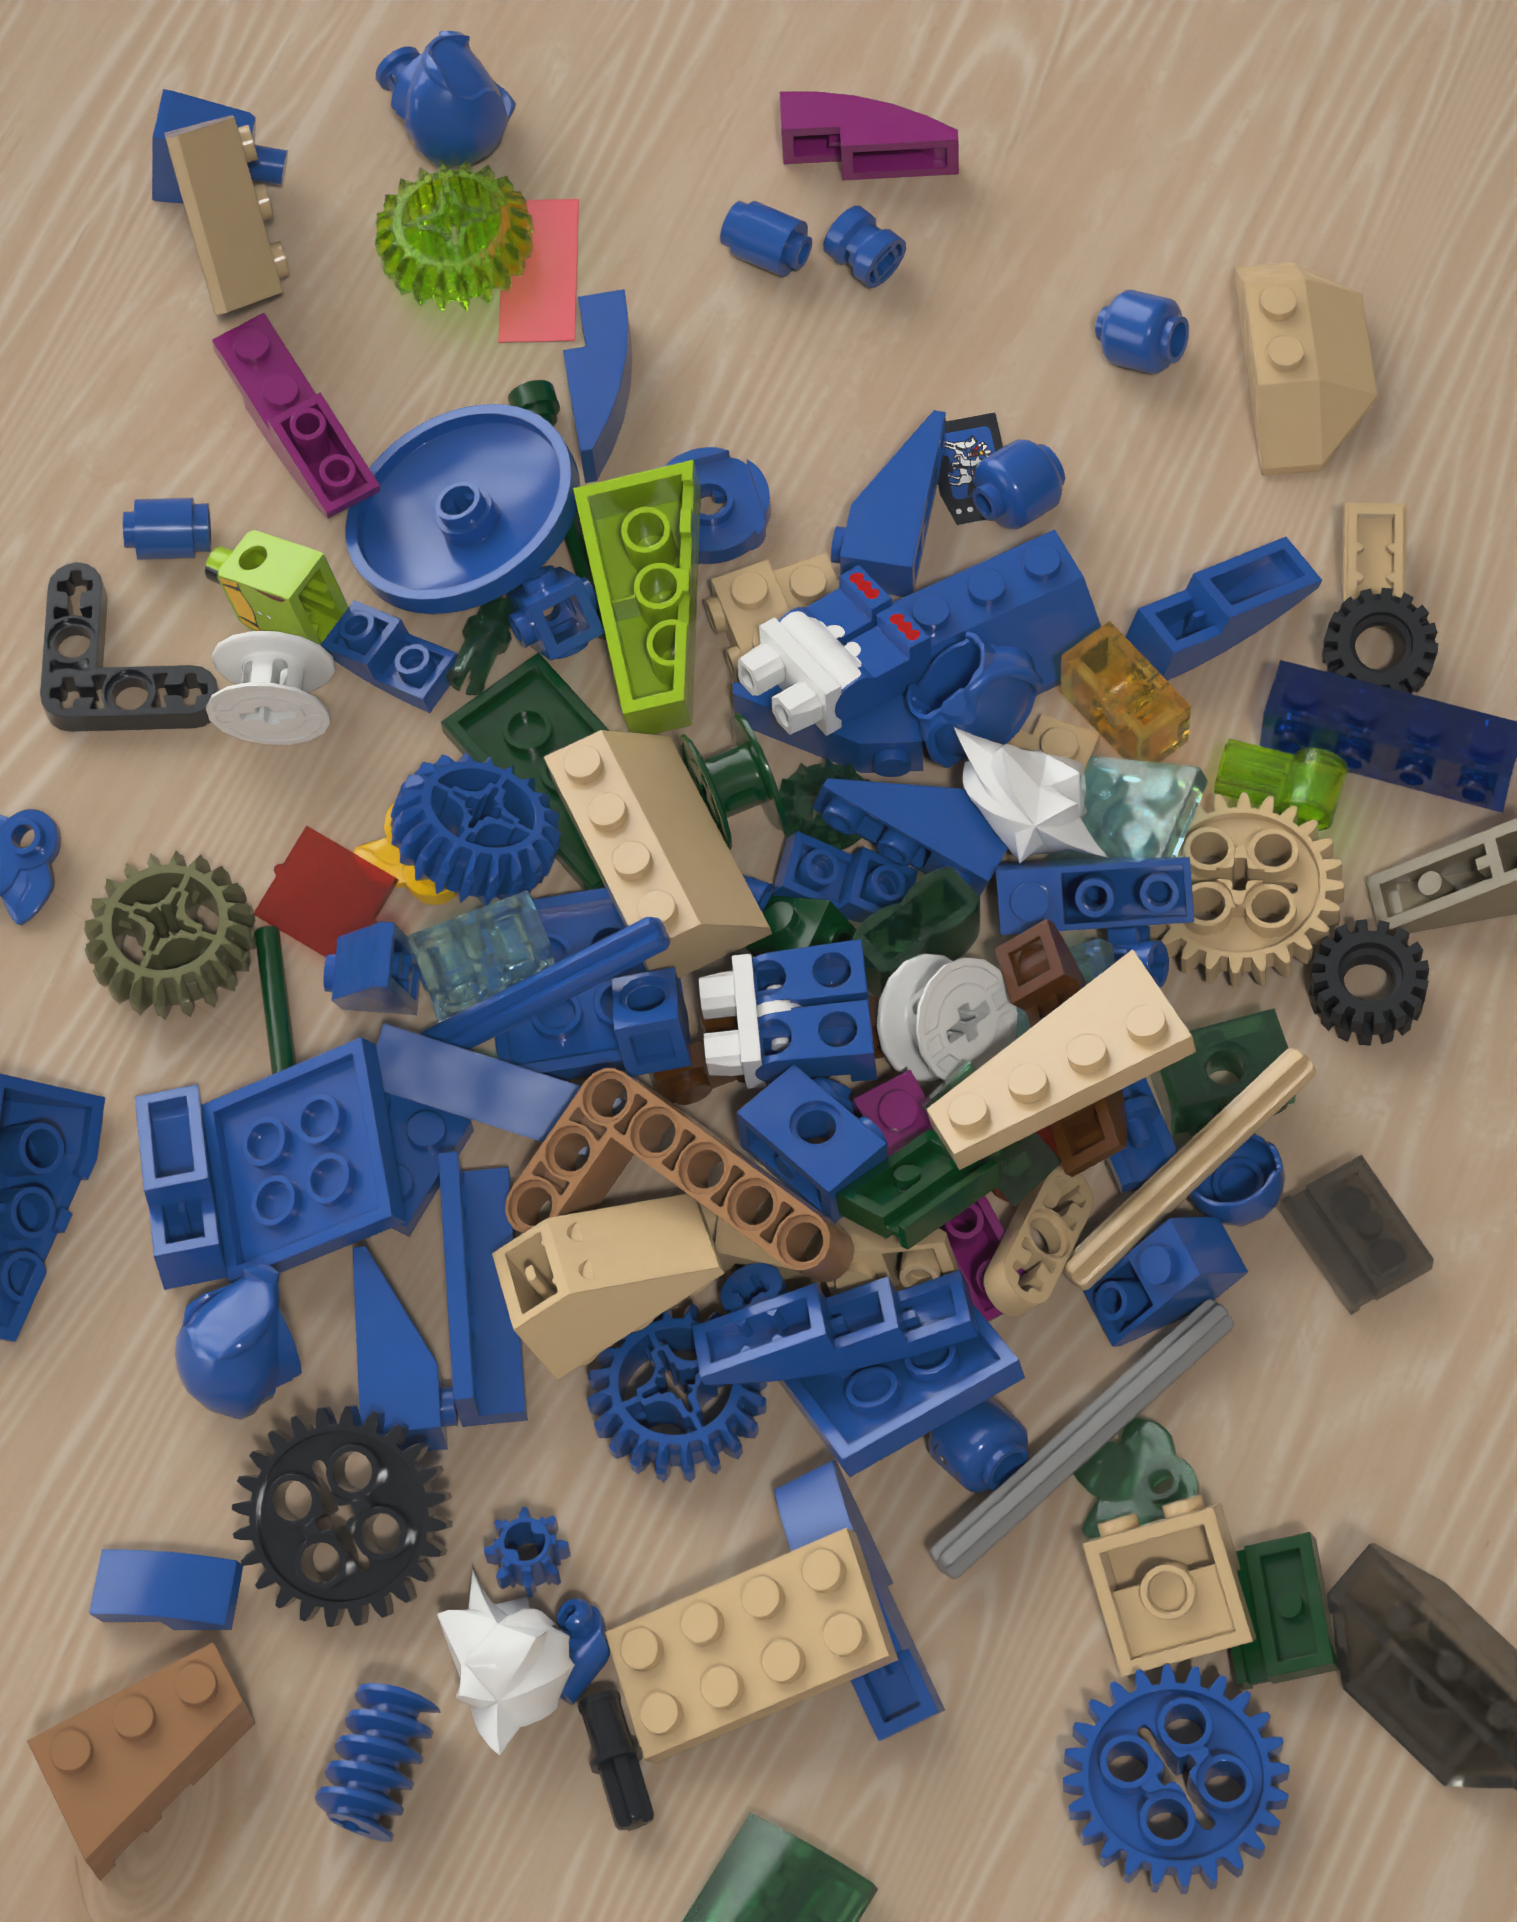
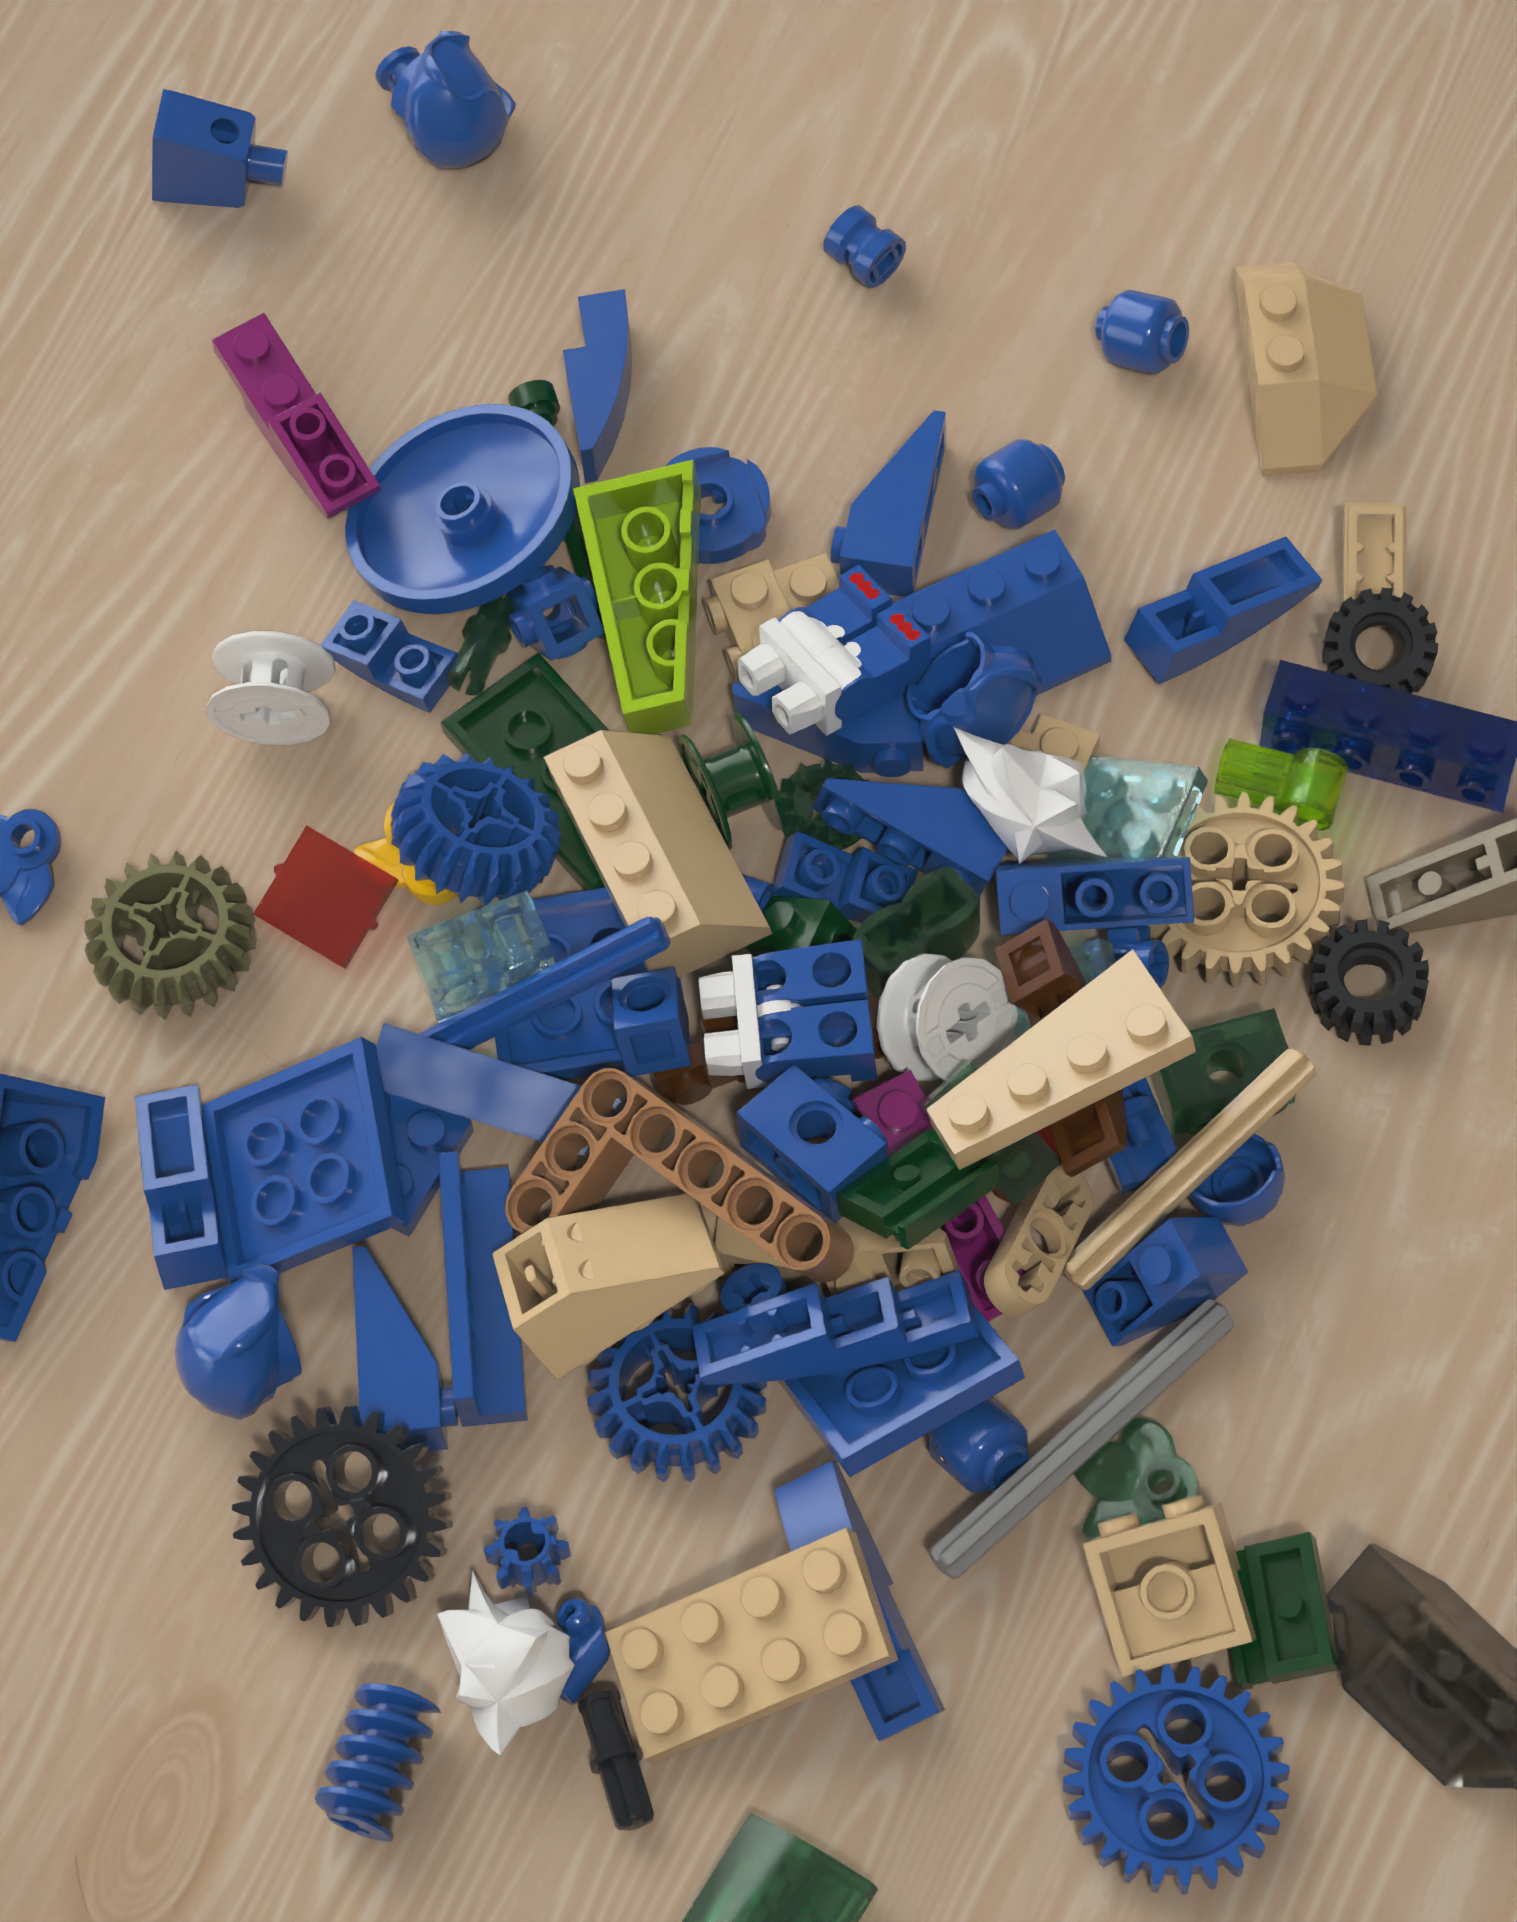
(87, 674): black beam -> none
(138, 1751): medium nougat wedge -> none
(166, 1588): blue slope -> none
(167, 528): blue brick -> none
(227, 212): tan slope -> none
(275, 998): dark green bar -> none
(278, 586): lime torso -> none
(373, 971): blue slope -> none
(417, 235): clear neon green gear -> none
(544, 299): coral sticker -> none
(766, 237): blue brick -> none
(866, 135): magenta slope -> none
(967, 444): black sticker -> none
(1124, 696): clear yellow brick -> none
(1356, 1234): clear smoke plate -> none

